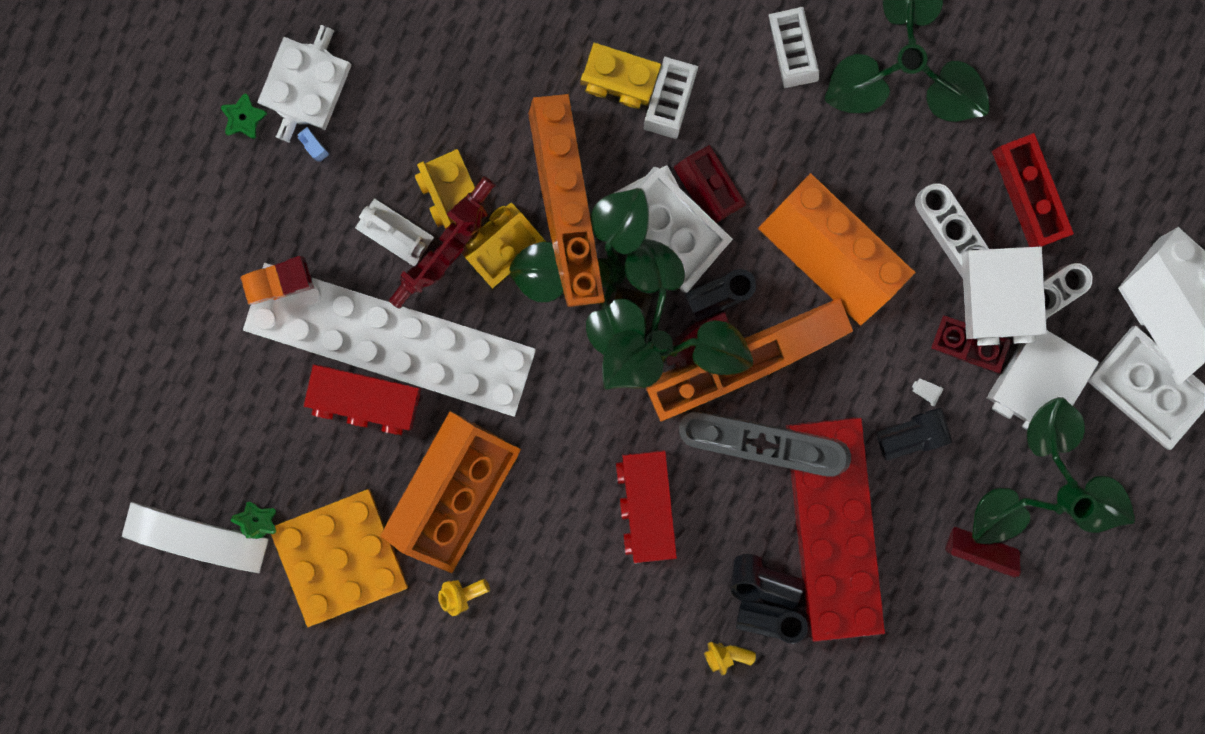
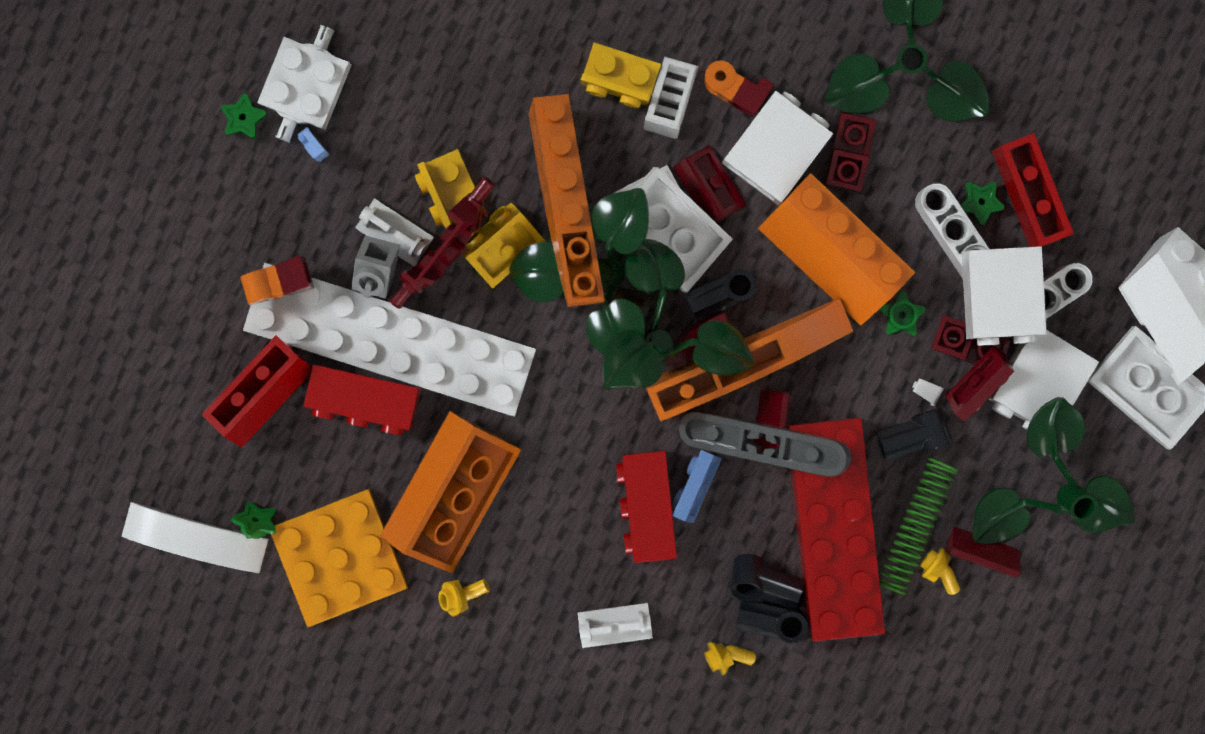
(258, 392): none -> red brick
(371, 274): none -> light grey brick
(614, 625): none -> white hinge
(689, 499): none -> medium blue plate
(736, 90): none -> leg
(772, 411): none -> dark red slope
(778, 146): none -> white brick
(799, 75): white slope -> none
(850, 151): none -> dark red slope
(911, 312): none -> green plate
(936, 565): none -> yellow plate
(947, 468): none -> bright green piece
(979, 383): none -> dark red plate
(991, 203): none -> green plate

